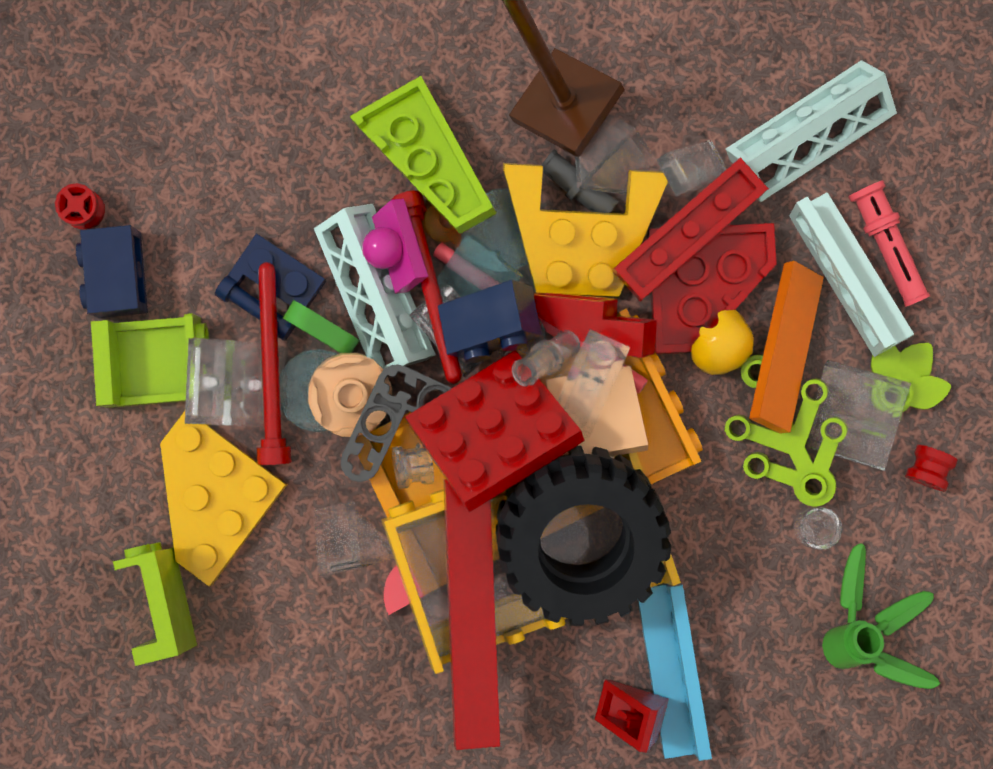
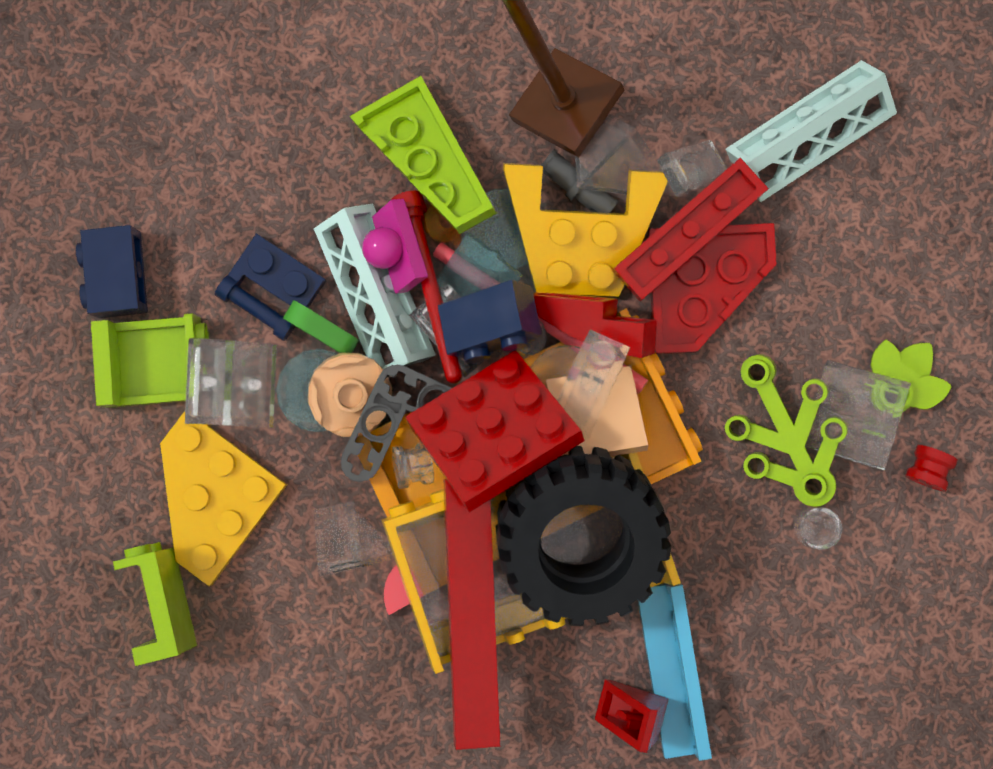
(72, 200): red wheel -> none
(273, 447): red piece -> none
(545, 358): clear pin -> none
(724, 346): yellow hair -> none
(786, 347): orange tile -> none
(850, 273): light aqua fence -> none
(863, 642): bright green plant -> none
(913, 289): coral pin -> none

